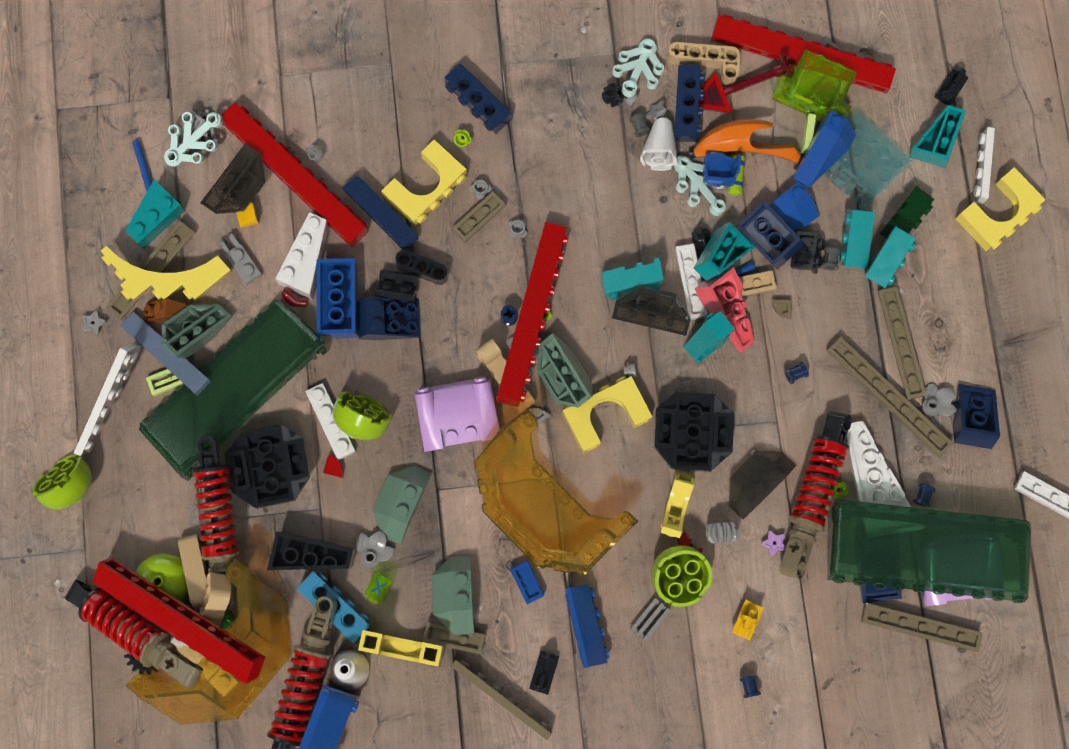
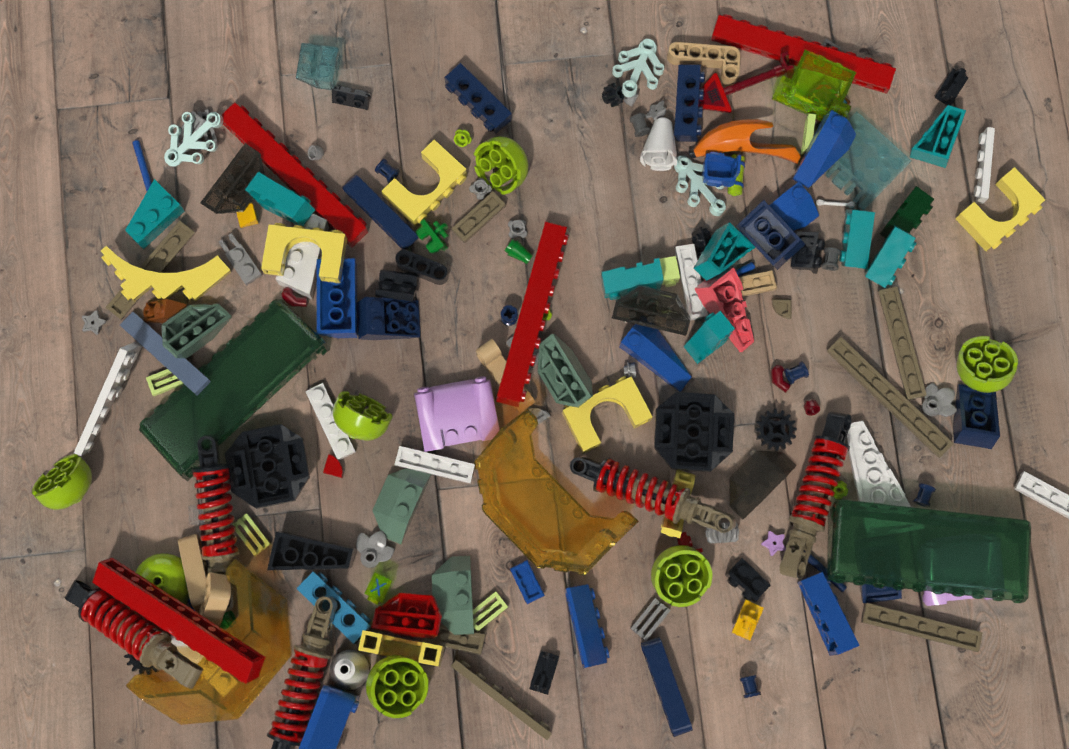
(240, 521): none -> yellowish green tile
(280, 200): none -> teal wedge
(282, 239): none -> light yellow arch
(318, 65): none -> clear light blue slope
(344, 96): none -> black hinge
(387, 170): none -> dark blue bush
(396, 686): none -> lime cylinder
(409, 616): none -> red wedge
(427, 229): none -> green hips
(434, 464): none -> white plate
(499, 601): none -> yellowish green tile
(507, 157): none -> lime cylinder
(518, 251): none -> green cone
(650, 493): none -> piece
(654, 353): none -> blue wedge
(666, 687): none -> dark blue beam
(670, 271): none -> yellowish green brick
(747, 580): none -> black bracket
(777, 378): none -> dark red arm
(781, 435): none -> black gear
(811, 407): none -> dark red hinge
(821, 568): none -> dark blue bar
(827, 614): none -> blue wedge
(851, 205): none -> white hinge
(986, 364): none -> lime cylinder

